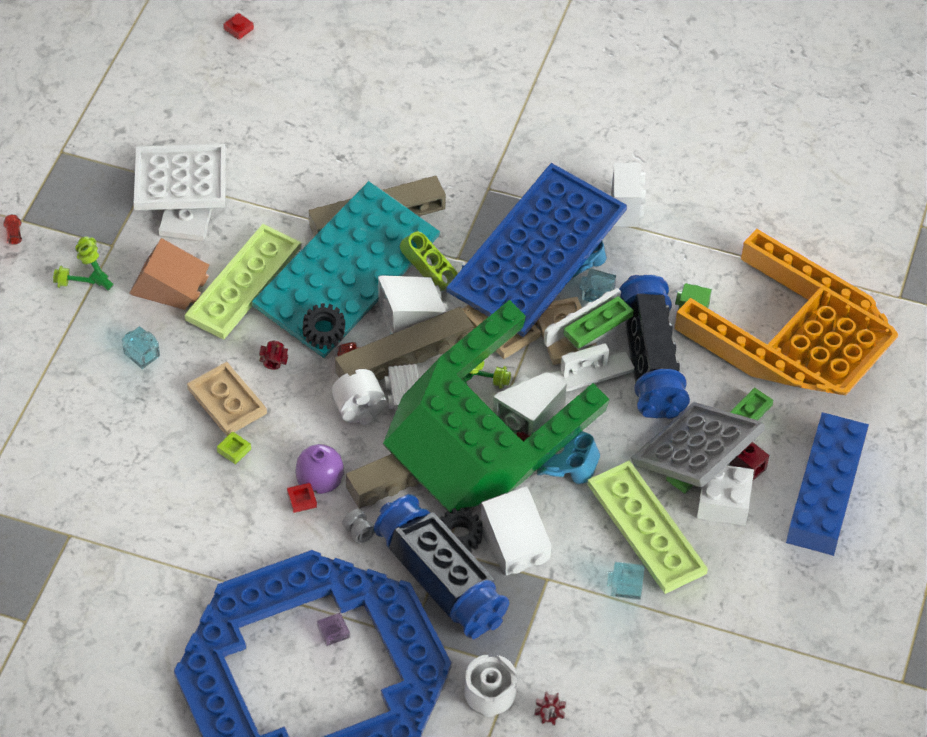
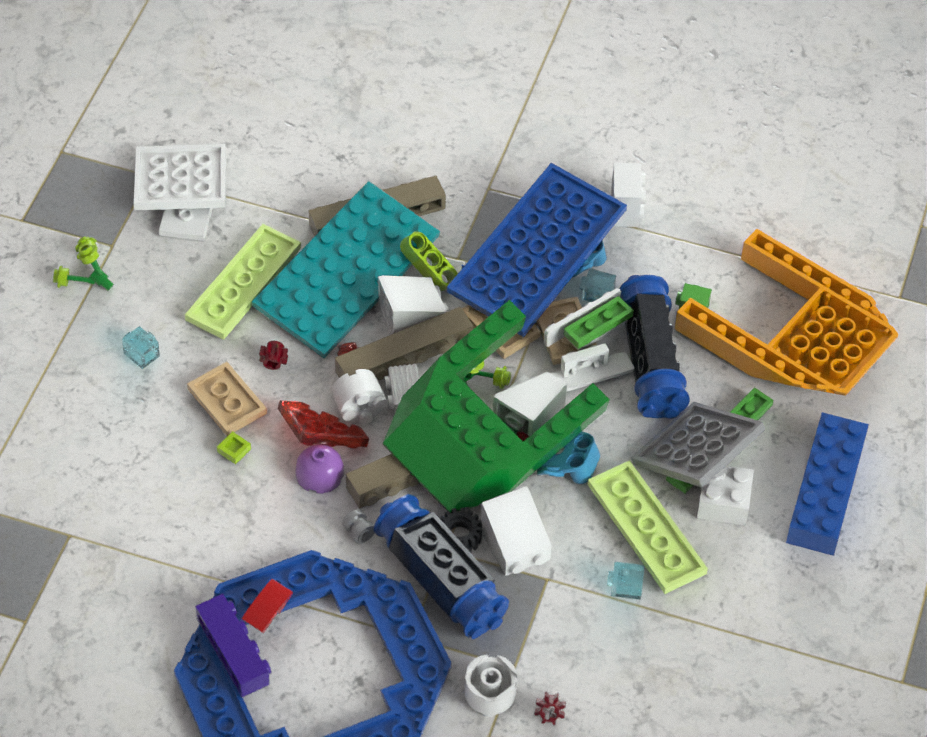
(12, 225): clear red pin -> none
(170, 276): nougat slope -> none
(233, 645): none -> dark purple brick
(238, 26): red plate -> none
(267, 605): none -> red slope
(301, 497): red plate -> none
(320, 428): none -> clear red plate
(324, 314): black tyre -> none
(333, 629): clear purple plate -> none
(752, 458): dark red brick -> none

